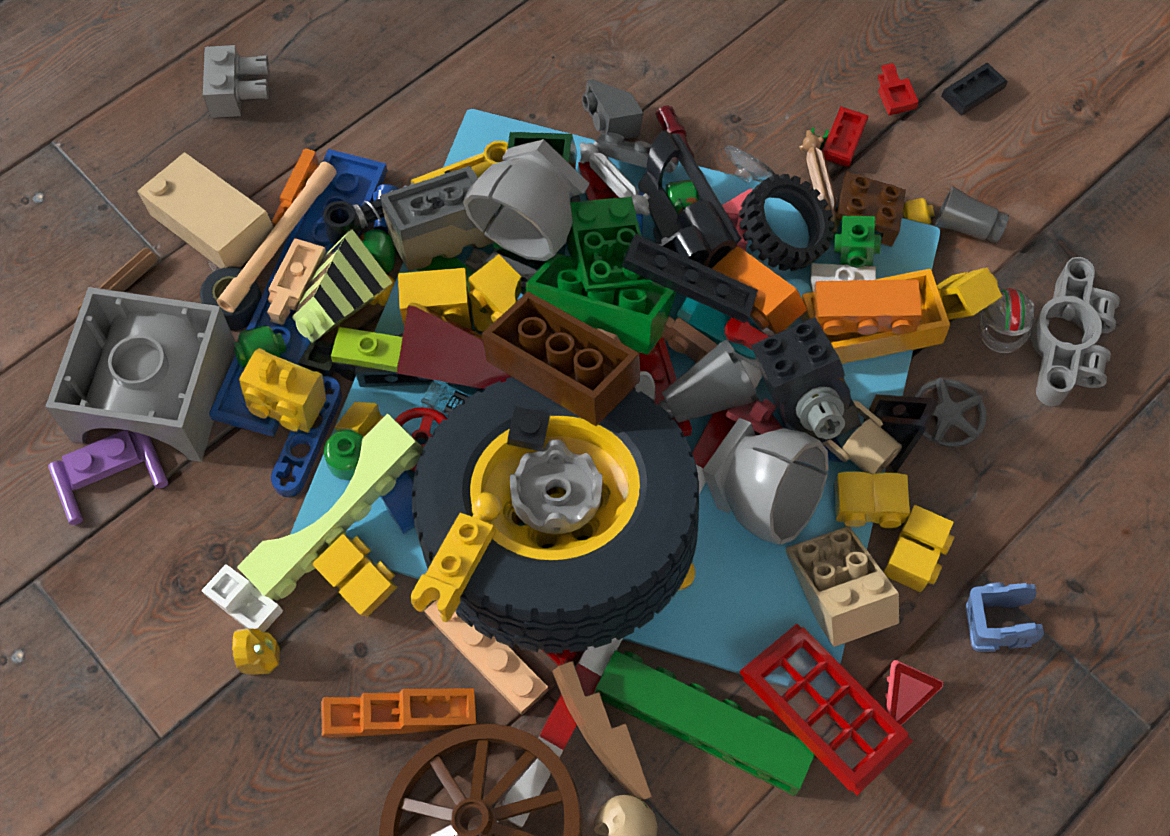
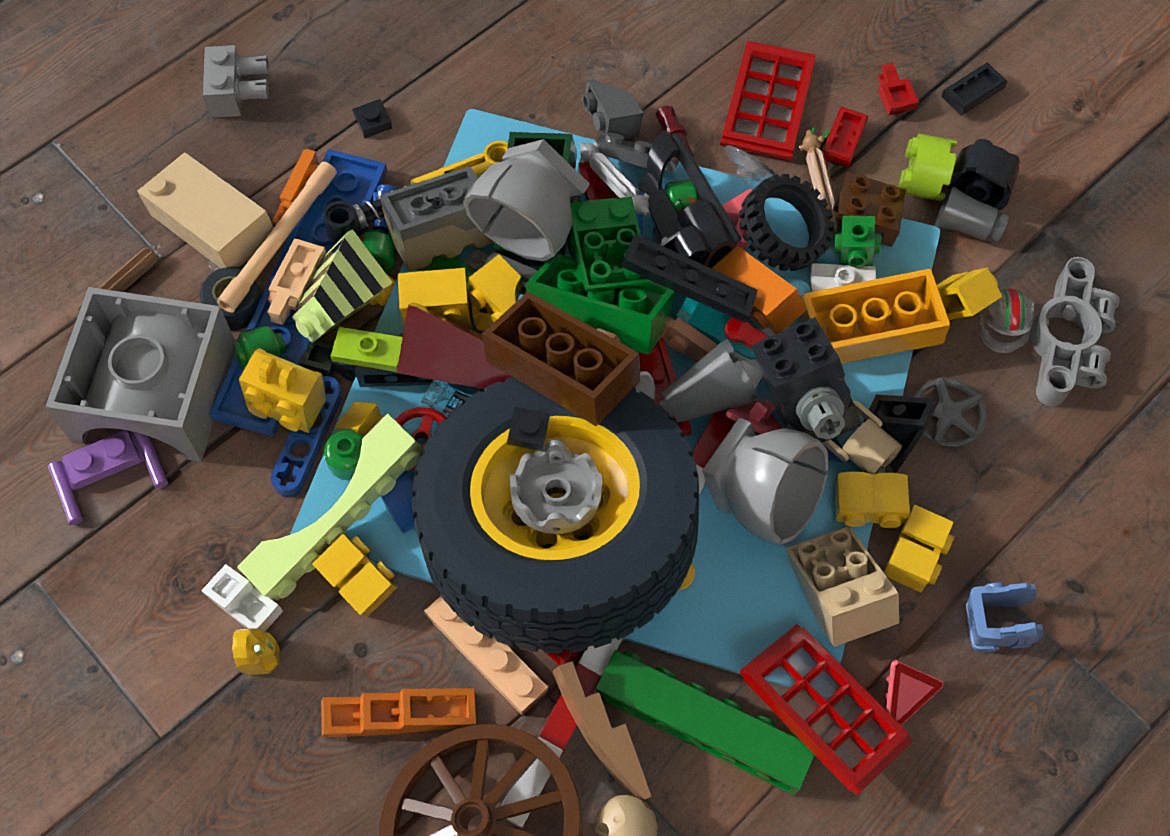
(372, 118): none -> black plate
(457, 557): yellow plate -> none
(768, 100): none -> red piece
(867, 306): orange brick -> none
(918, 211): yellow piece -> none
(928, 166): none -> lime brick
(986, 173): none -> black brick

